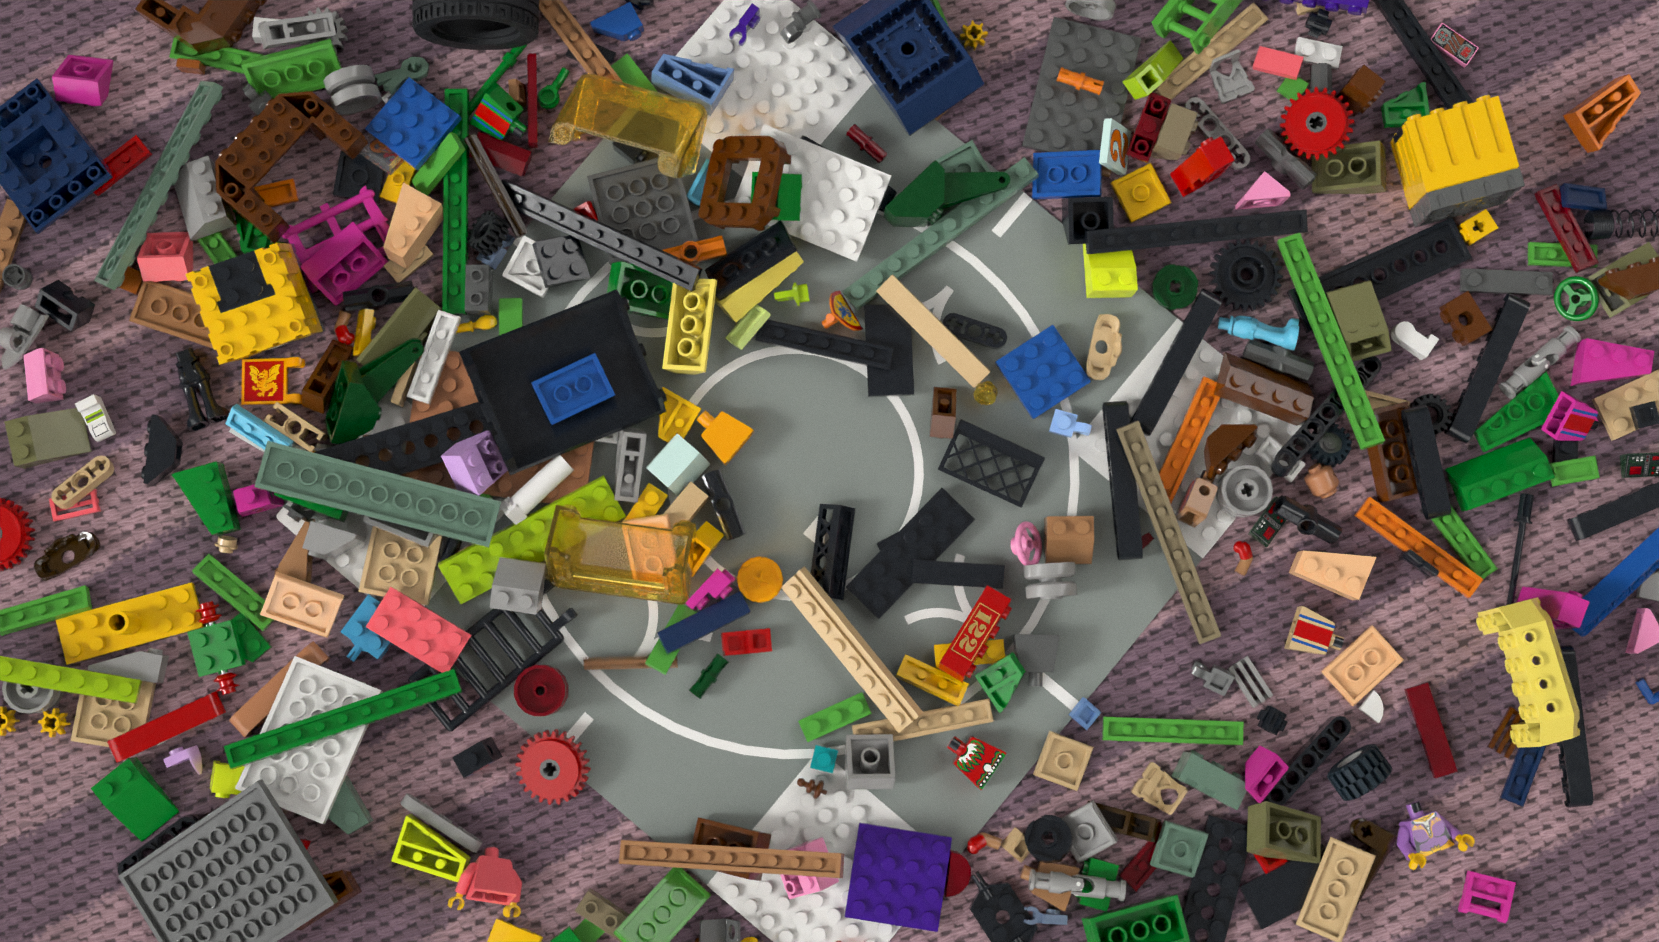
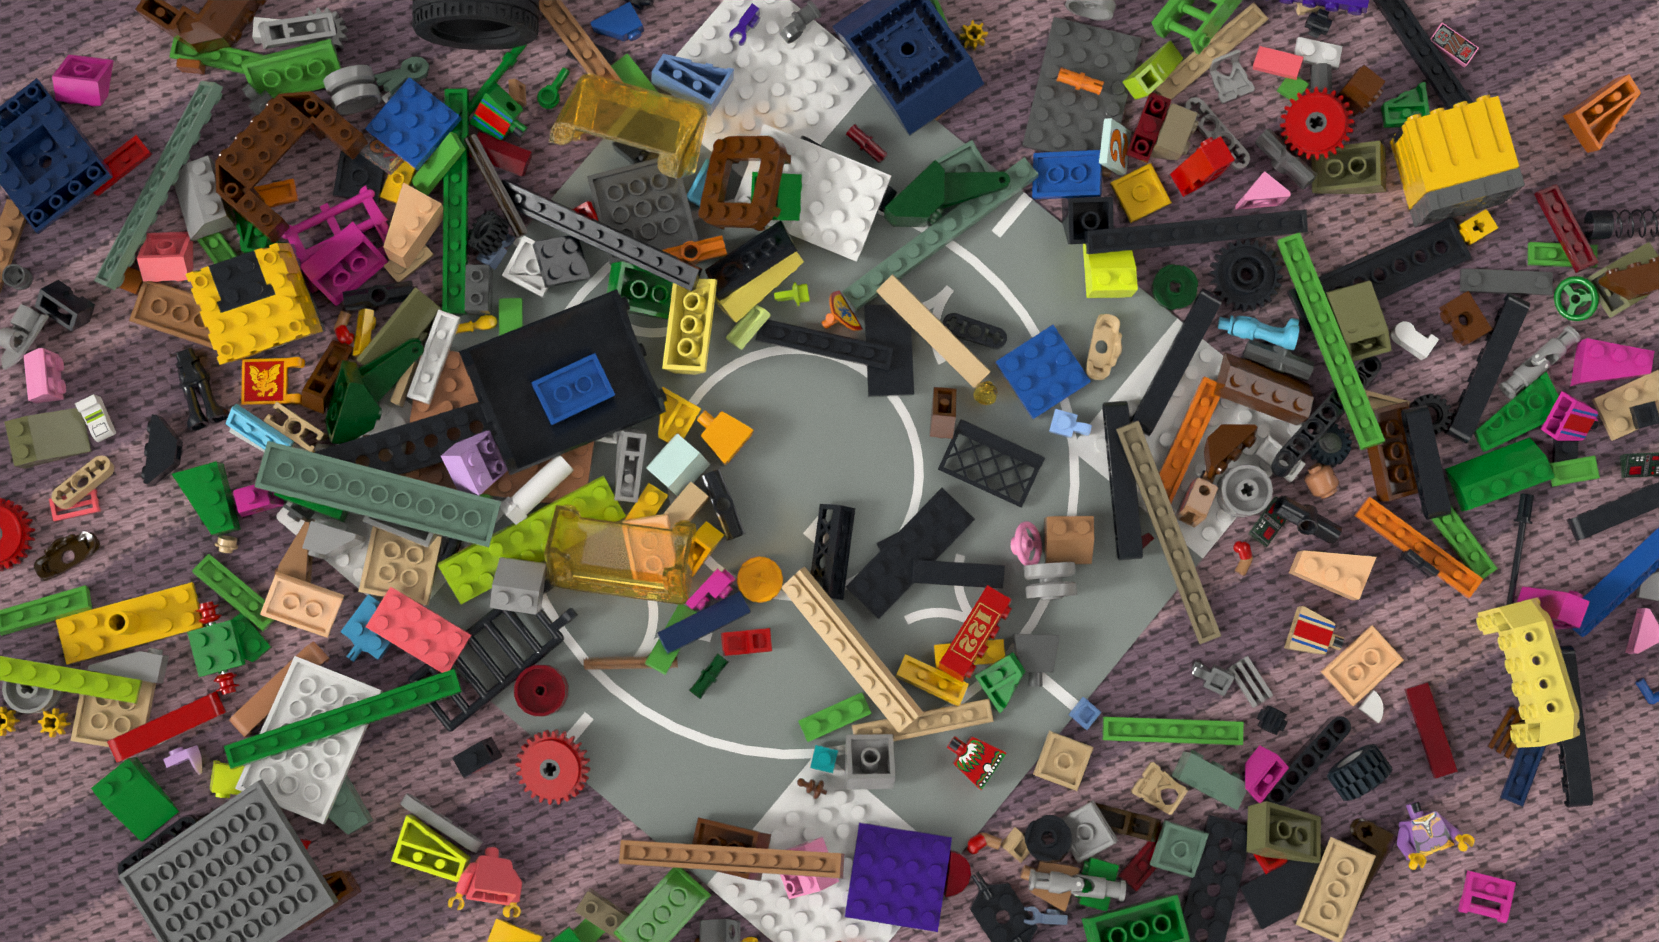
(532, 99): dark red tile -> none
(1583, 197): dark blue tile -> none

